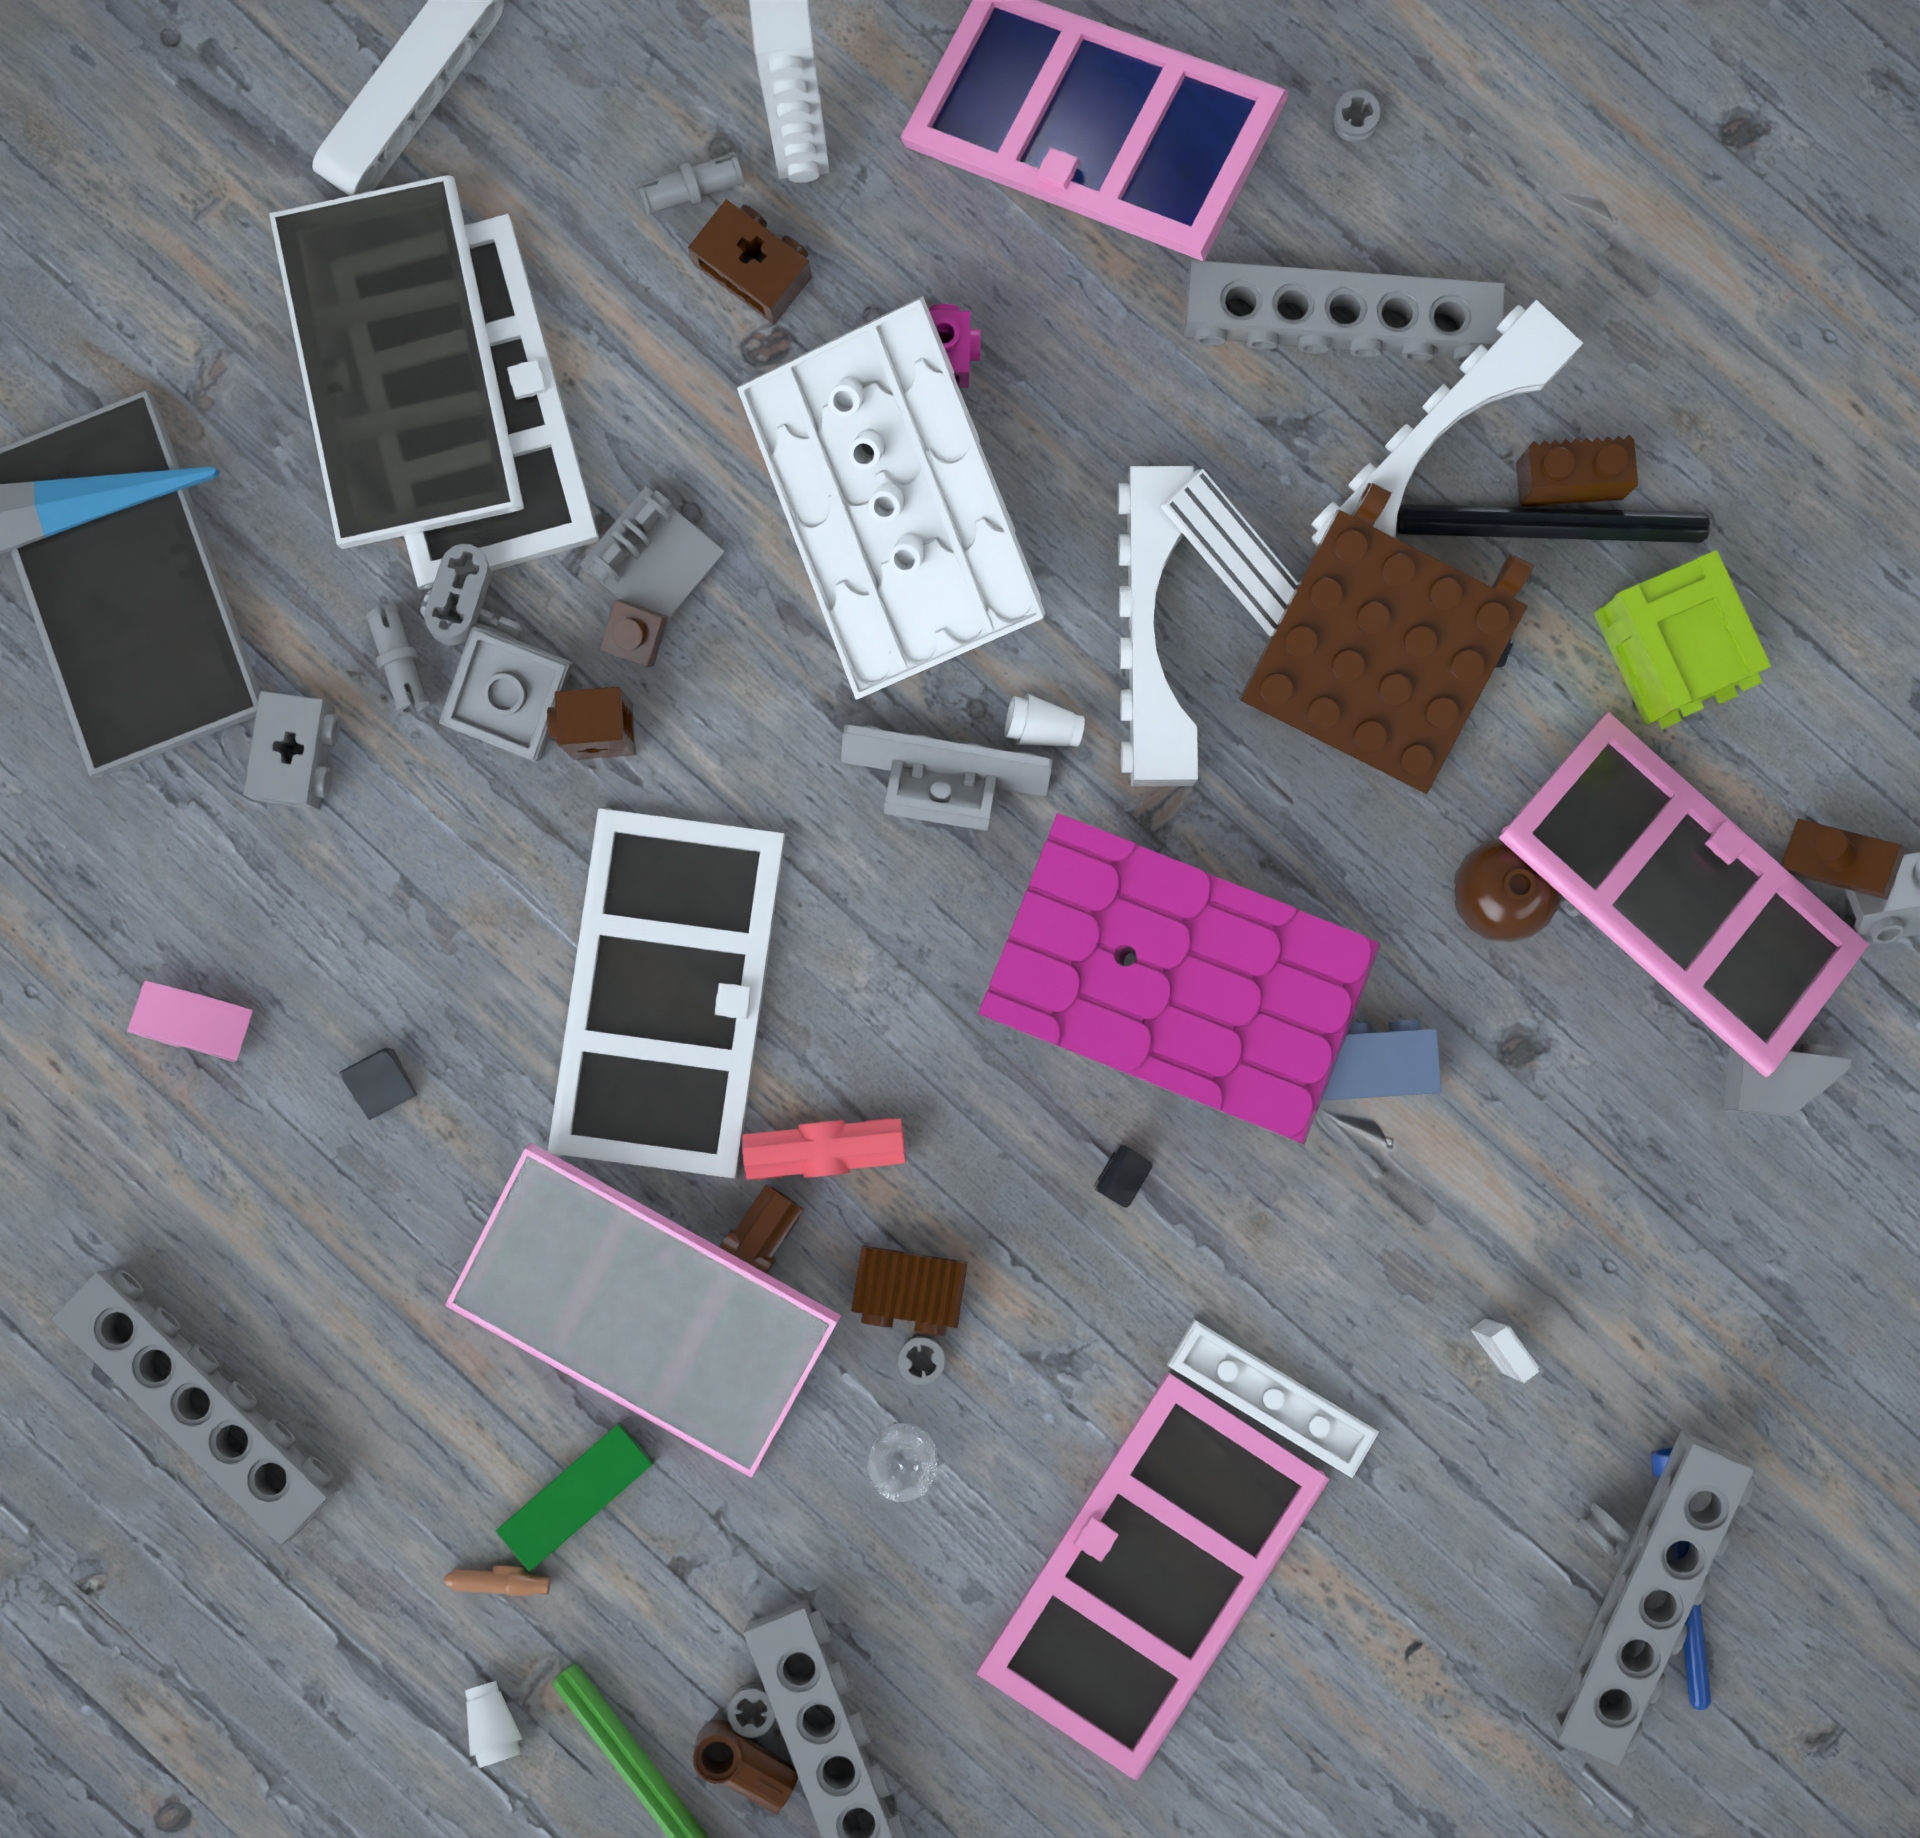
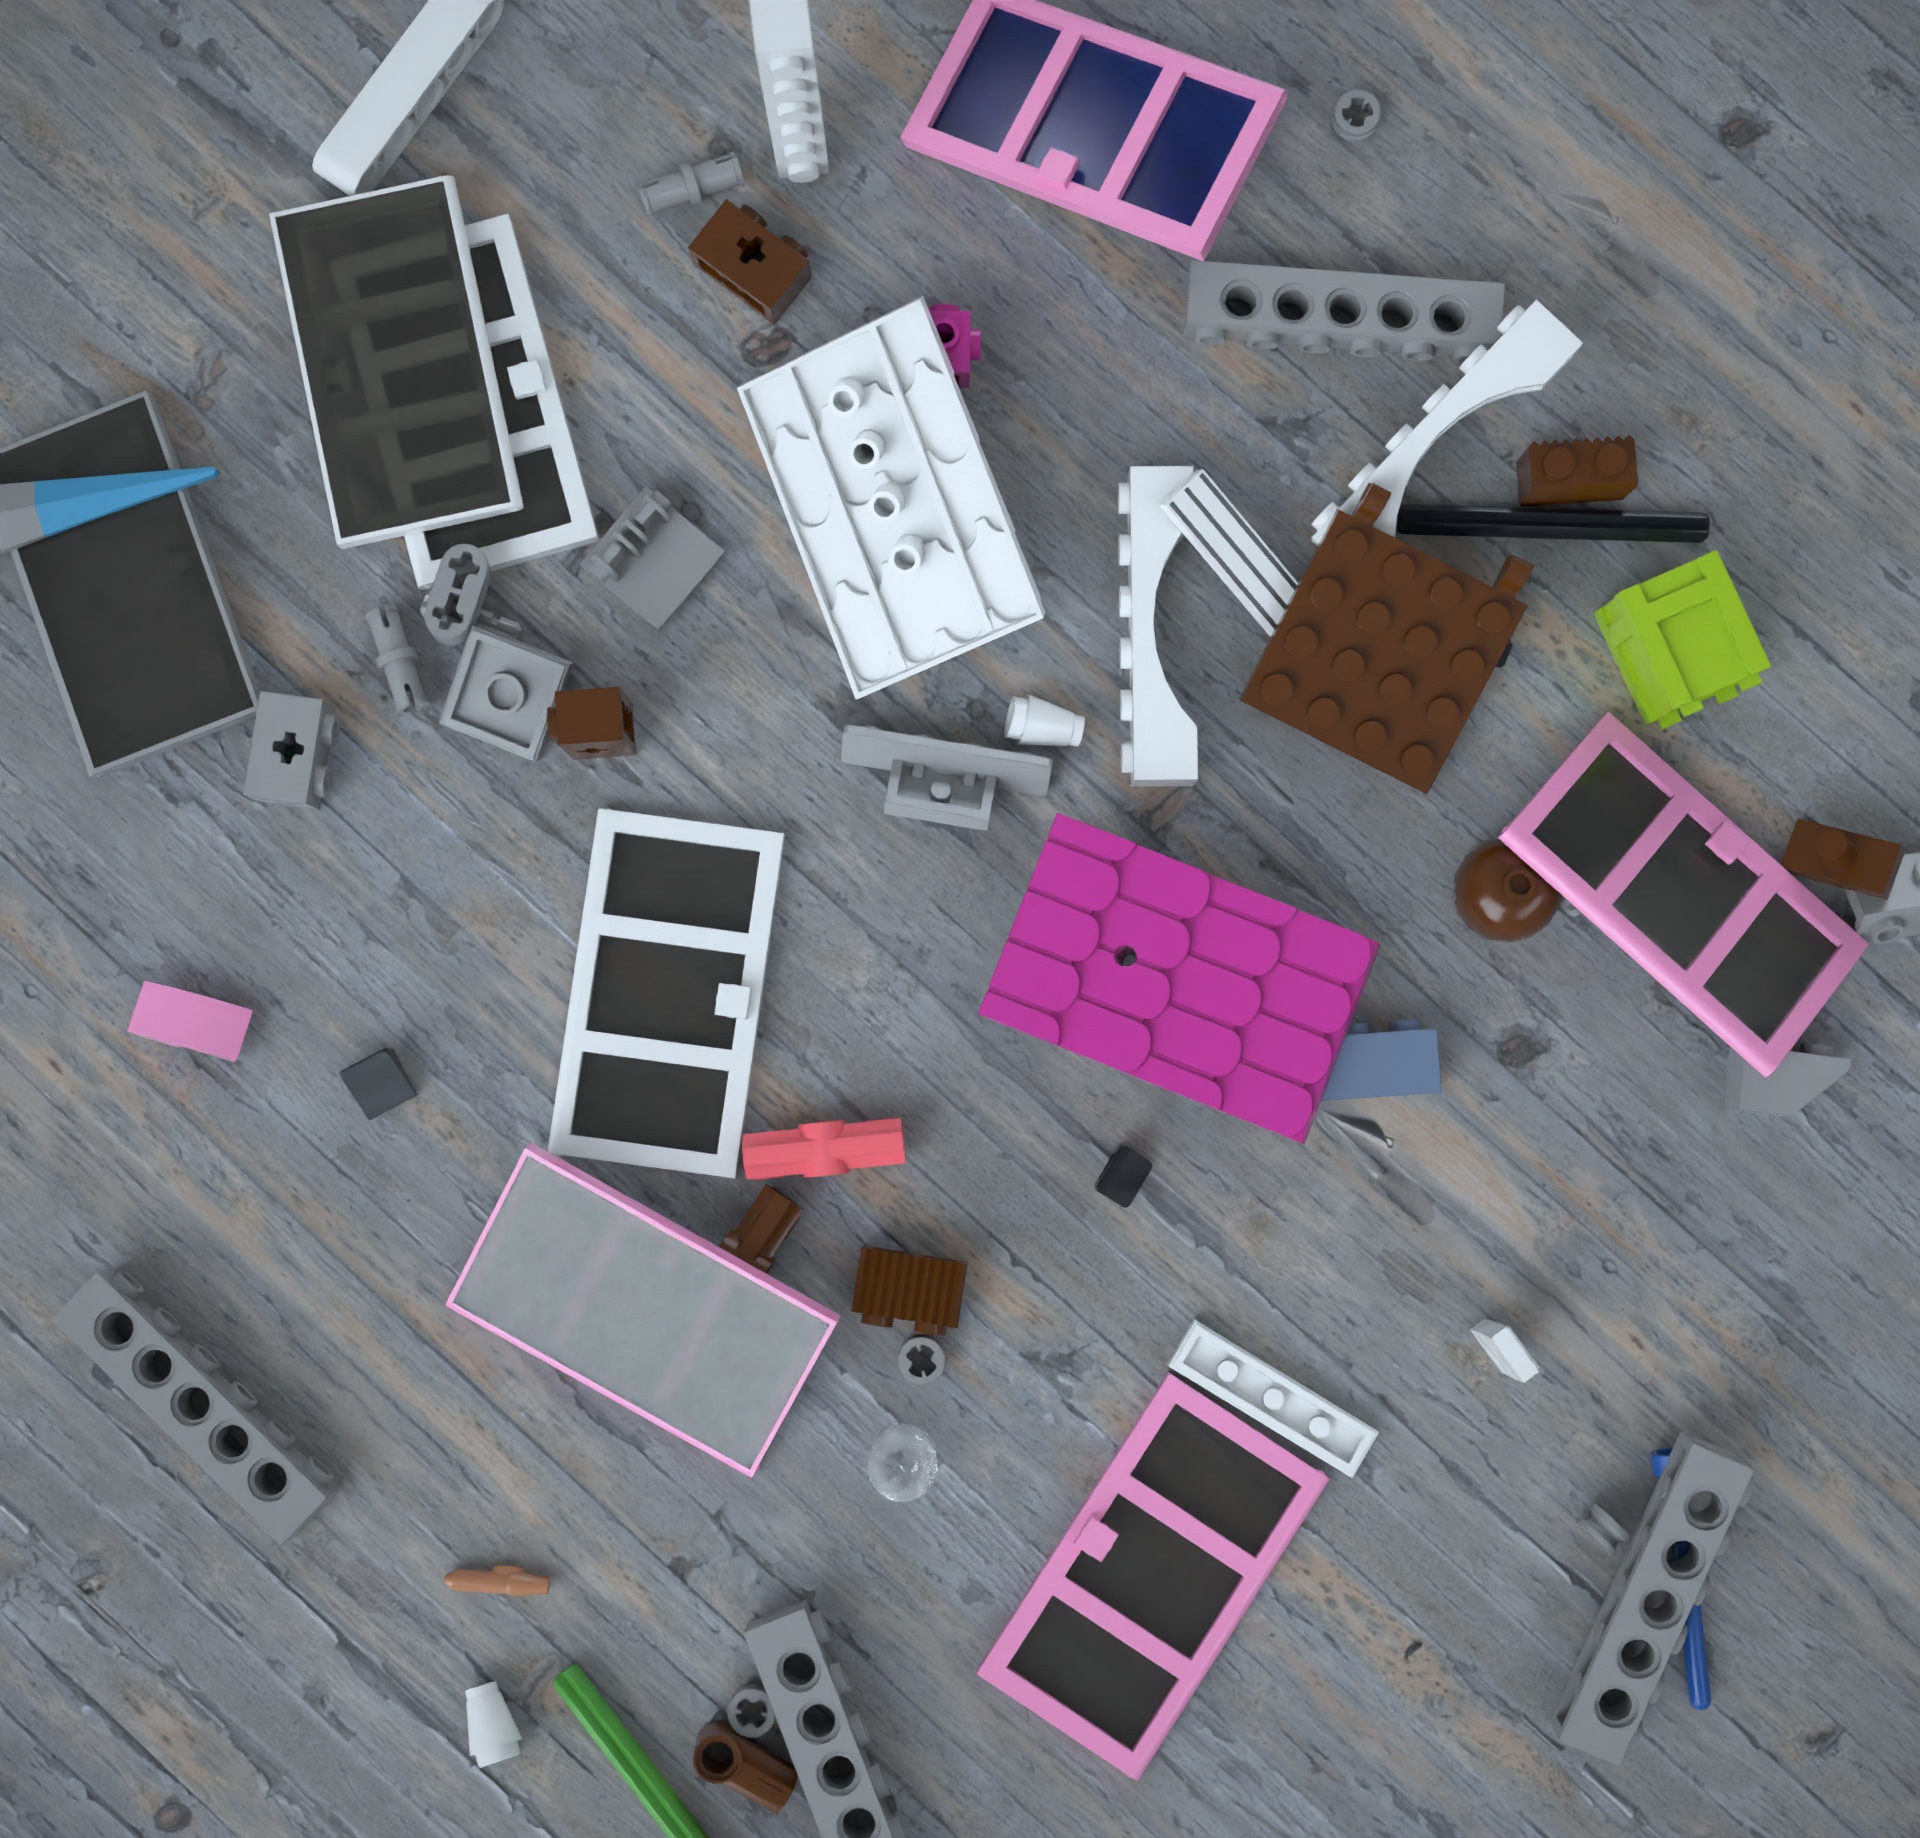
(574, 1497): green tile -> none
(634, 633): plate -> none

